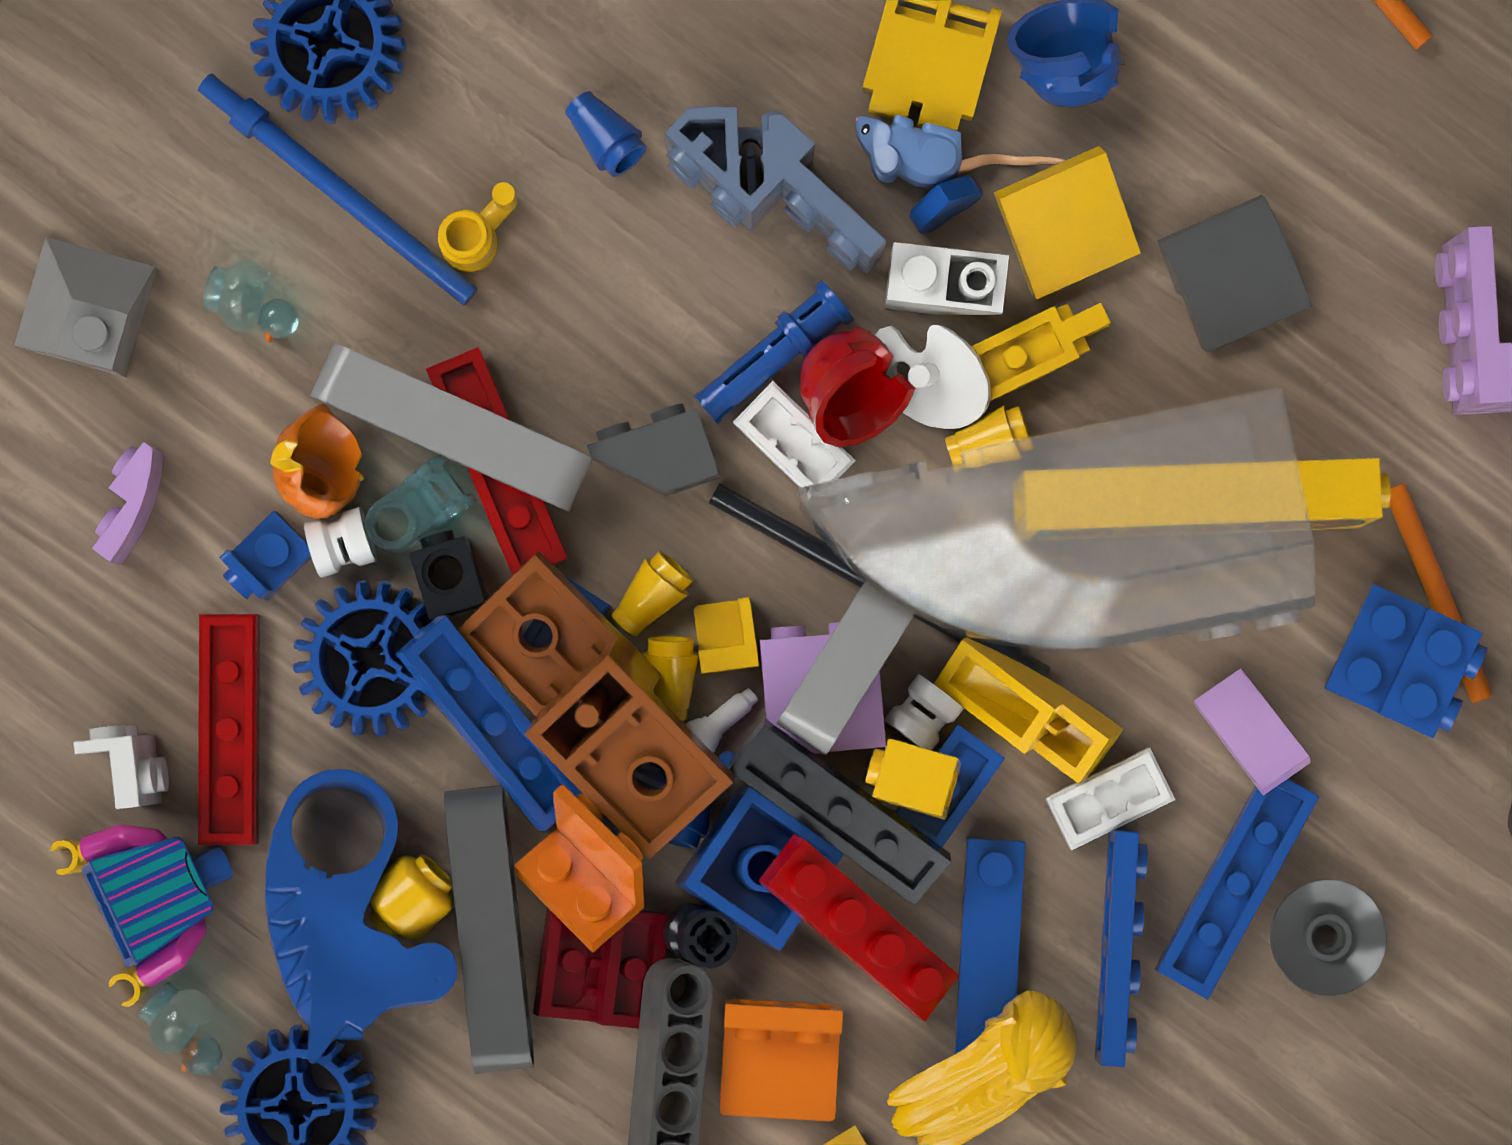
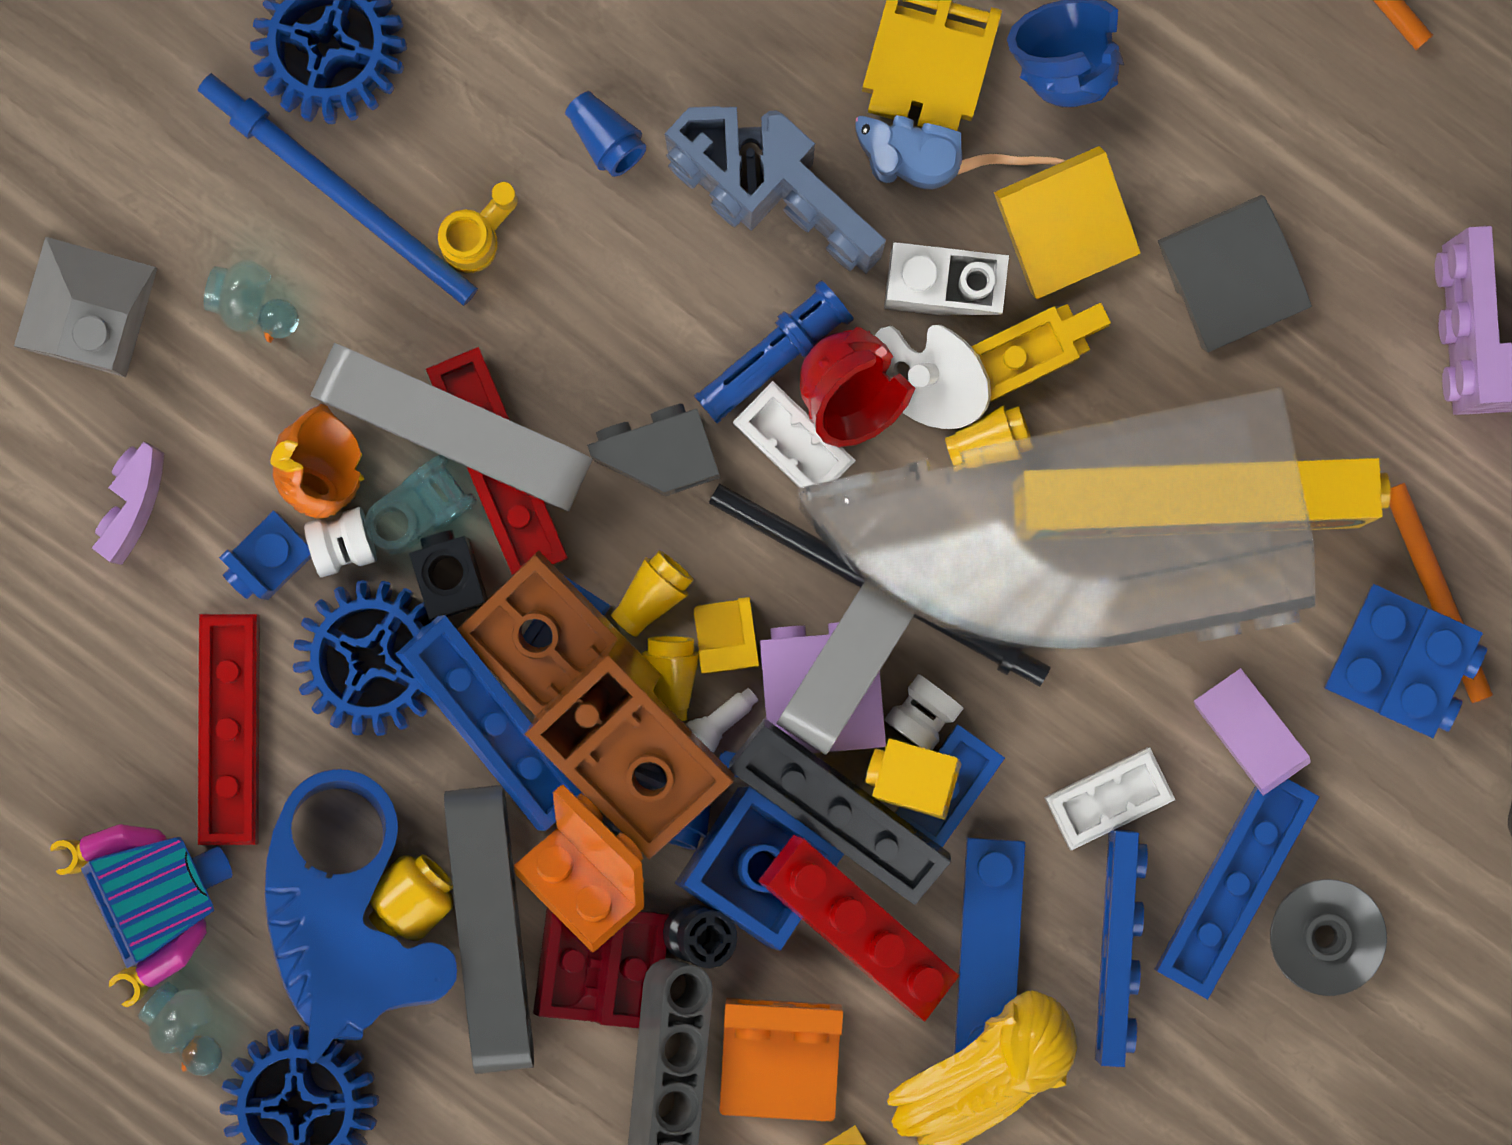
(135, 768): white bracket -> none
(945, 202): blue tile -> none
(1028, 709): yellow slope -> none

